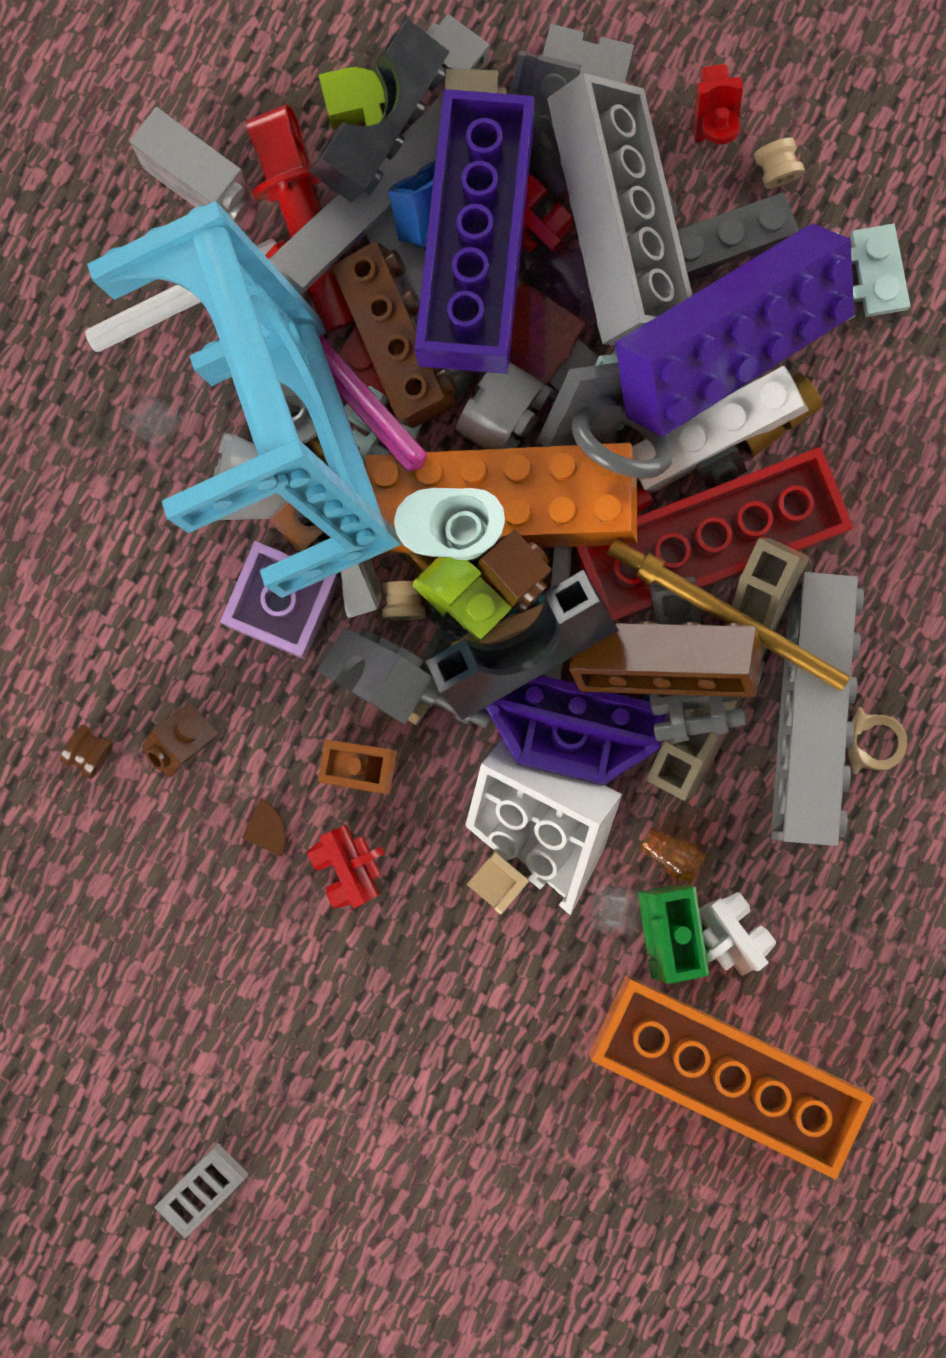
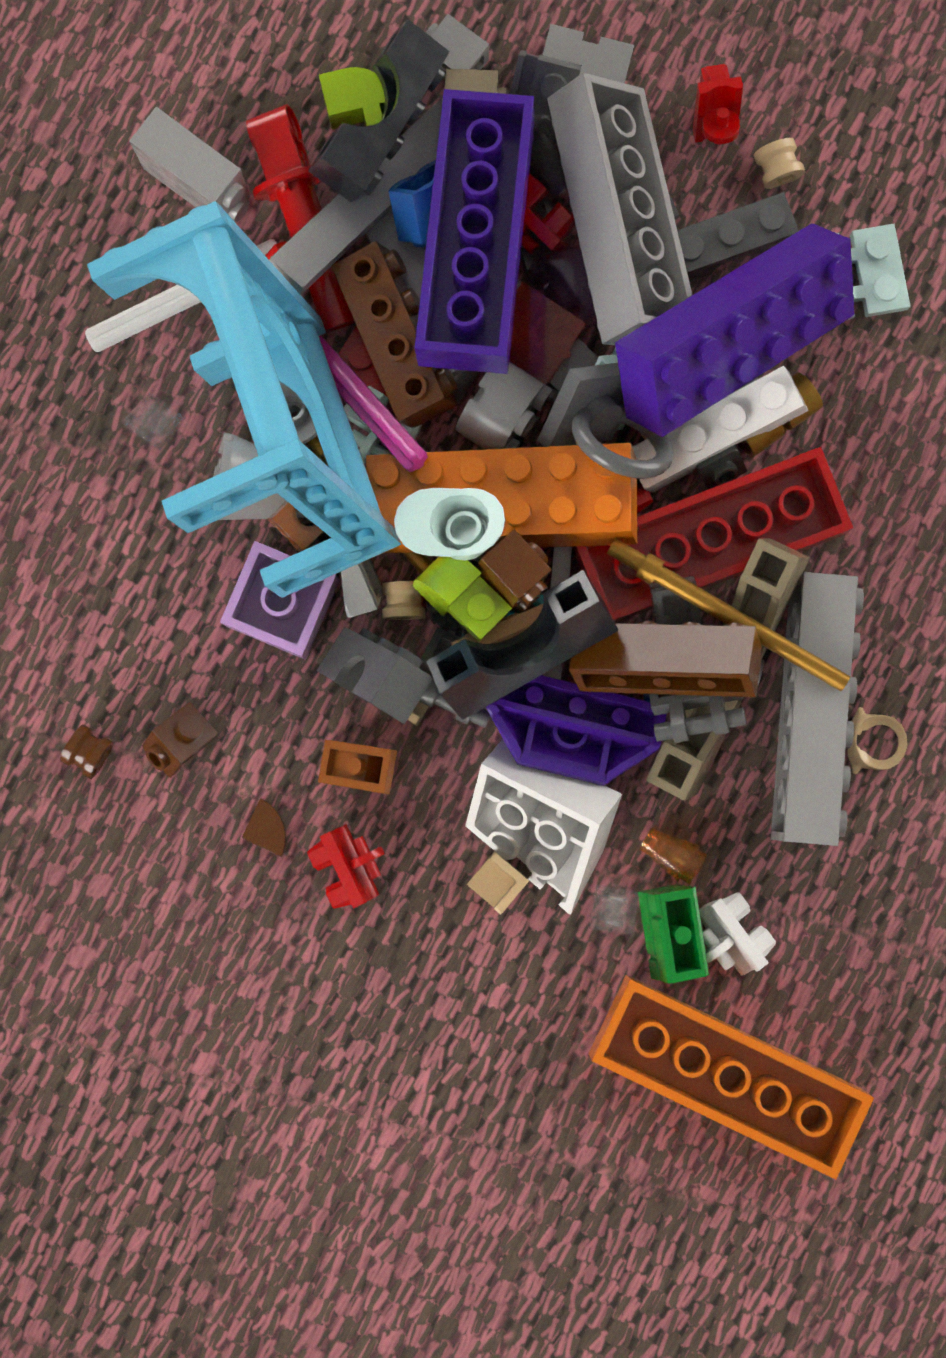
(226, 1166): light grey slope -> none

